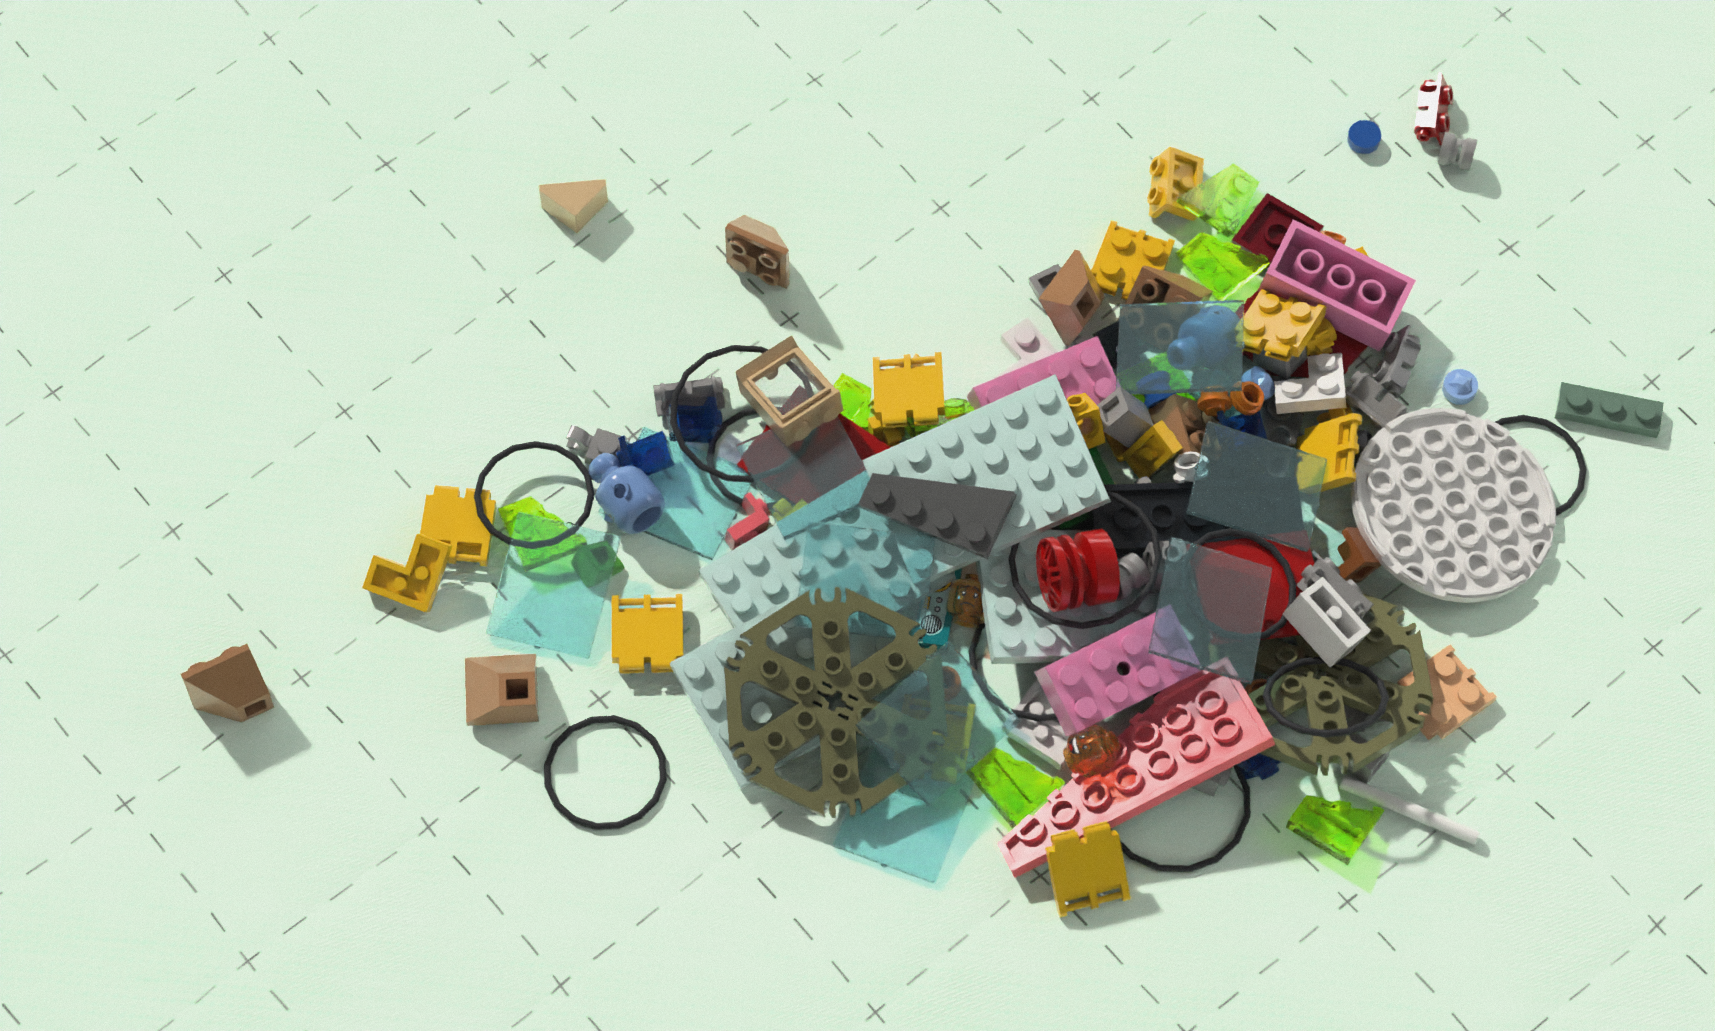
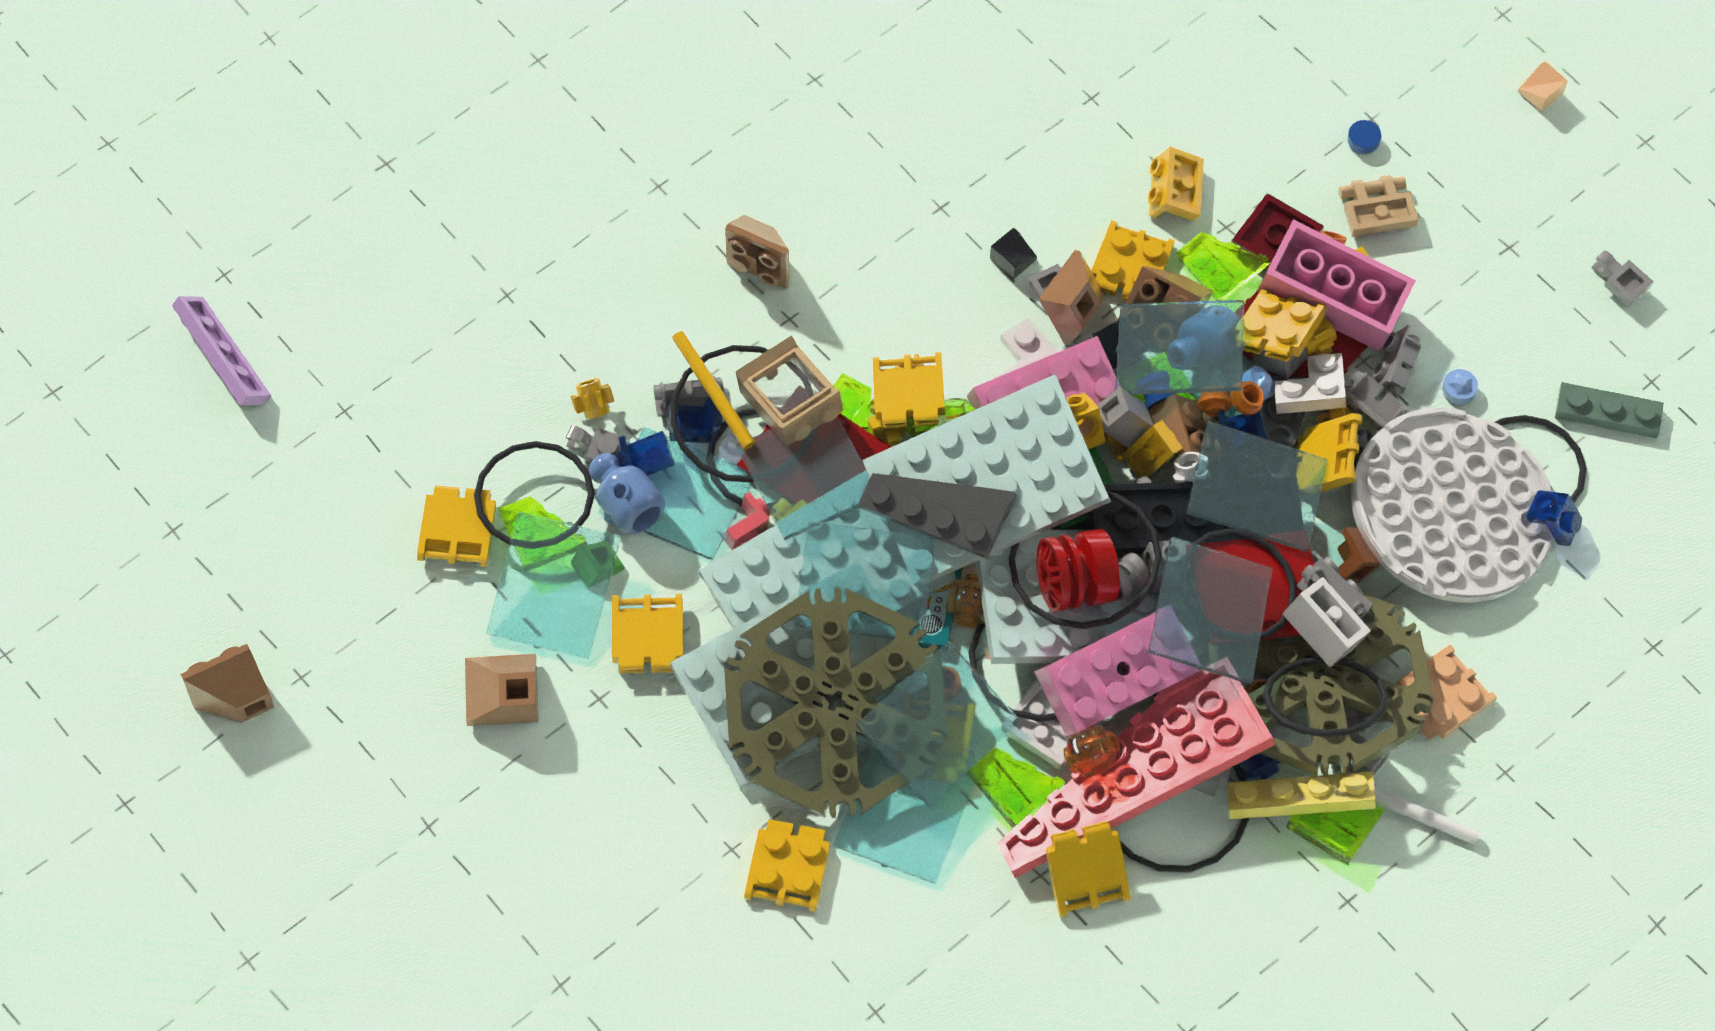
(221, 350): none -> lavender plate
(414, 582): yellow plate -> none
(574, 201): tan slope -> none
(592, 398): none -> yellow gear
(605, 825): black piece -> none
(713, 390): none -> yellow bar
(788, 864): none -> yellow plate
(1012, 253): none -> black slope
(1222, 199): clear neon green wing -> none
(1301, 795): none -> light yellow plate
(1378, 213): none -> tan plate
(1436, 98): hinge -> none
(1450, 148): light grey wheel -> none
(1543, 86): none -> light nougat slope
(1558, 513): none -> clear blue bracket
(1624, 280): none -> light grey plate

